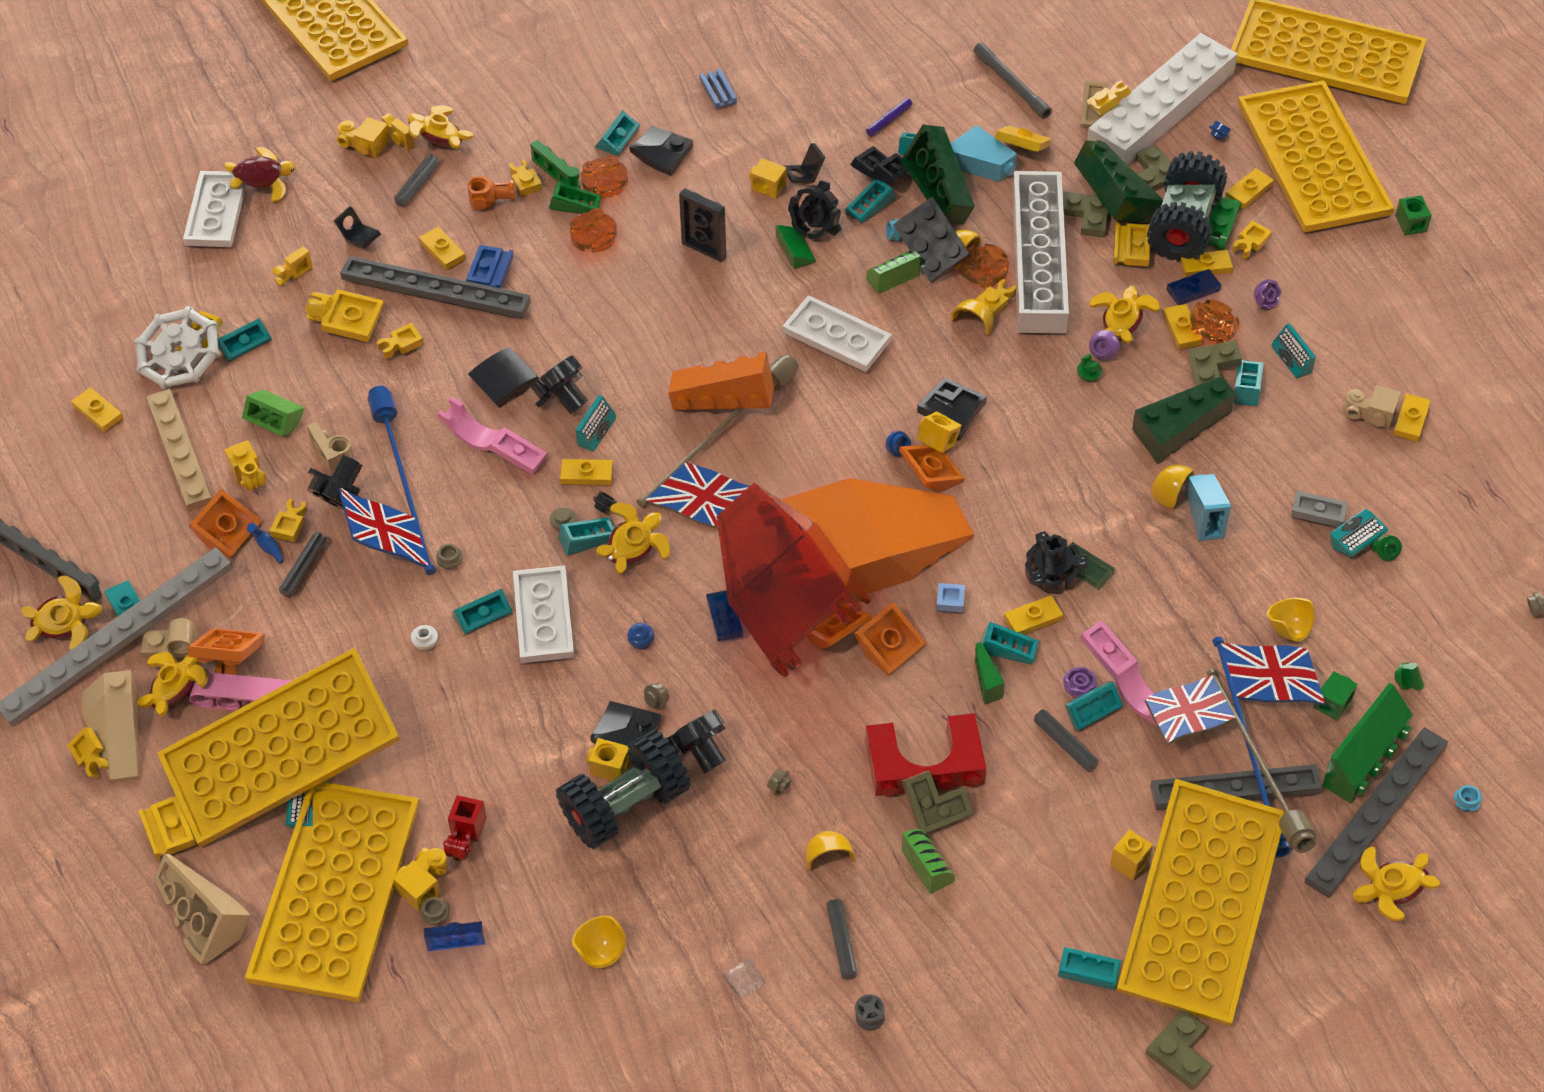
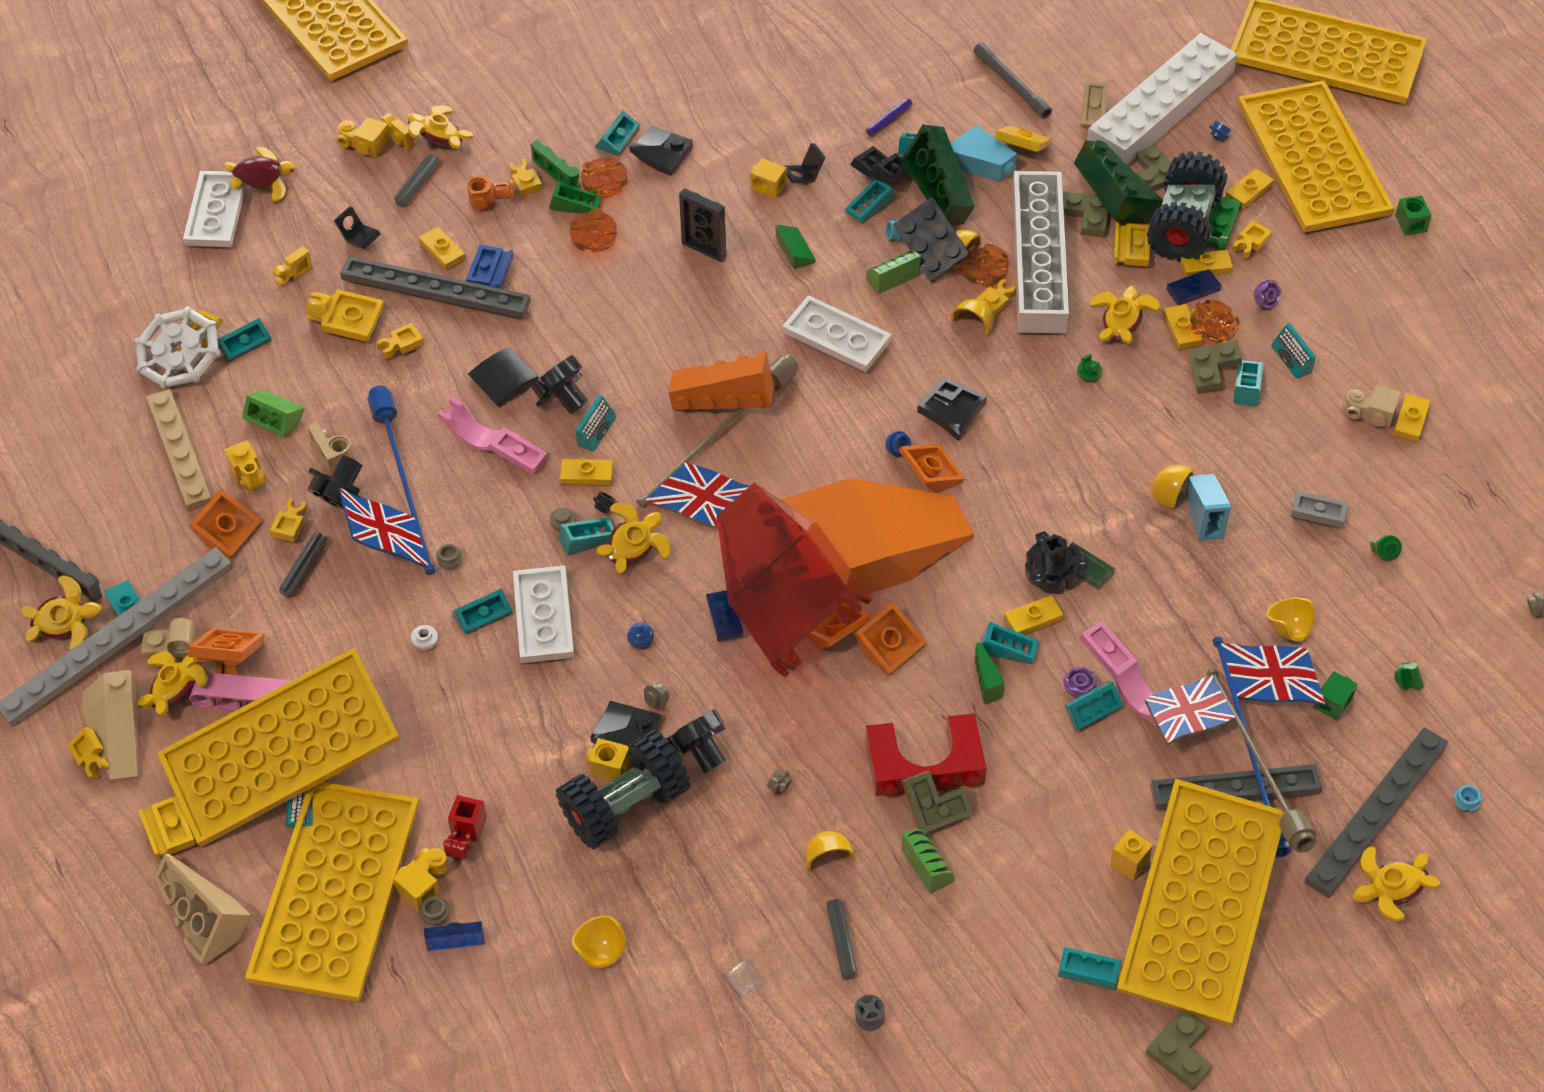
(97, 409): yellow plate -> none
(265, 541): blue bar -> none
(726, 86): medium blue tile -> none
(816, 209): black piece -> none
(938, 431): yellow brick -> none
(950, 597): light blue plate -> none
(1066, 740): dark grey axle -> none
(1108, 99): yellow plate -> none
(1111, 345): medium lavender plate -> none
(1181, 417): dark green wedge -> none
(1357, 533): slope -> none
(1368, 745): green slope -> none

